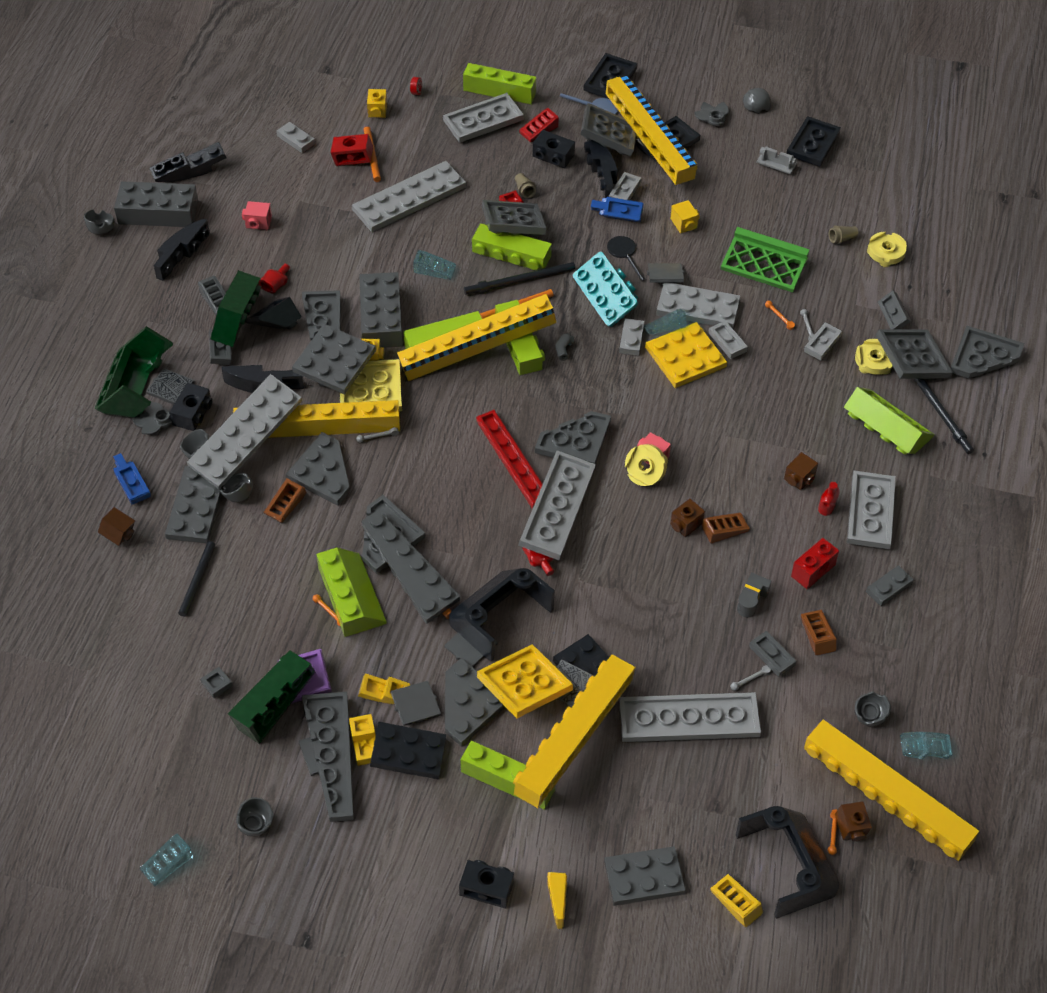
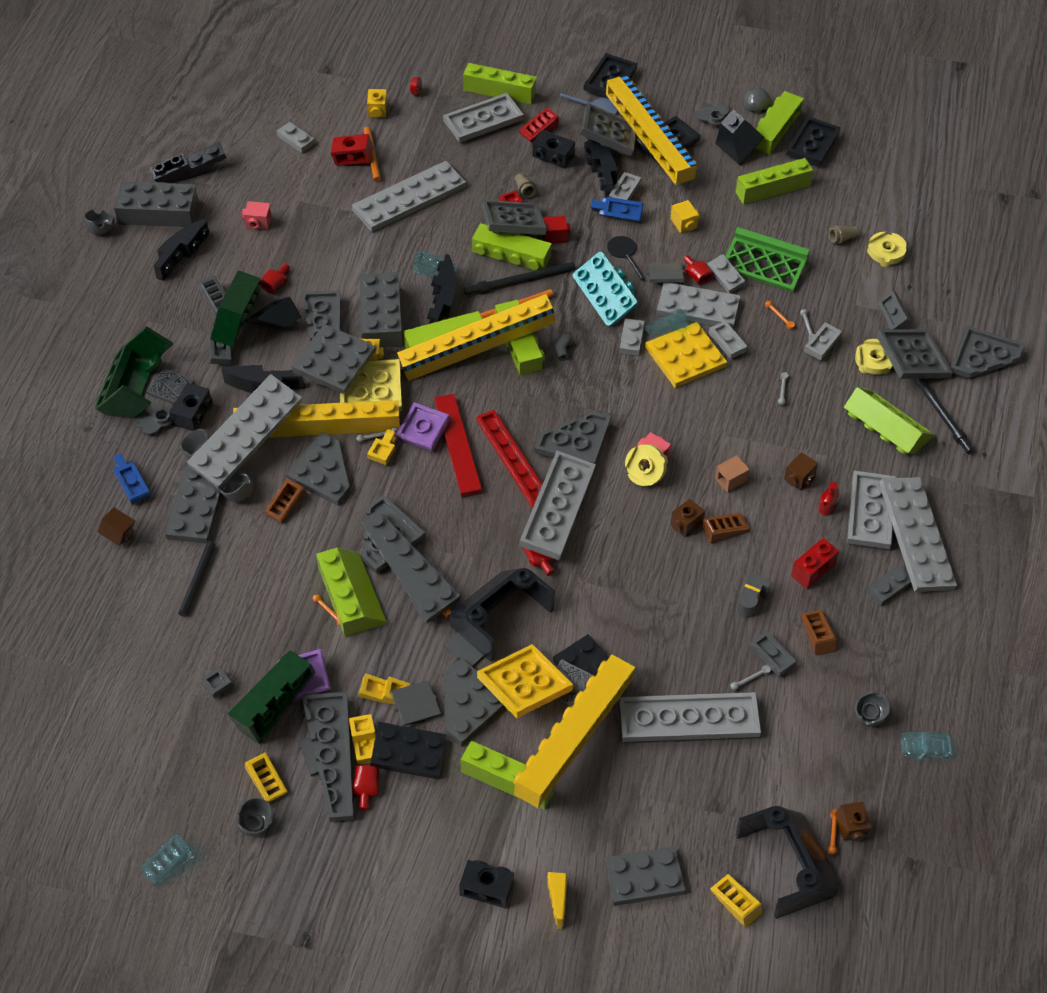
(258, 761): none -> yellow slope
(366, 784): none -> red piece
(383, 449): none -> yellow plate
(423, 427): none -> medium lavender plate
(443, 290): none -> black slope
(458, 447): none -> red tile
(556, 229): none -> red brick
(698, 270): none -> red piece
(726, 274): none -> light grey plate
(732, 473): none -> nougat brick
(737, 137): none -> black slope
(774, 181): none -> lime brick
(778, 120): none -> lime brick
(781, 162): light grey hinge -> none
(784, 376): none -> light grey hinge
(891, 790): yellow brick -> none
(917, 534): none -> light grey plate

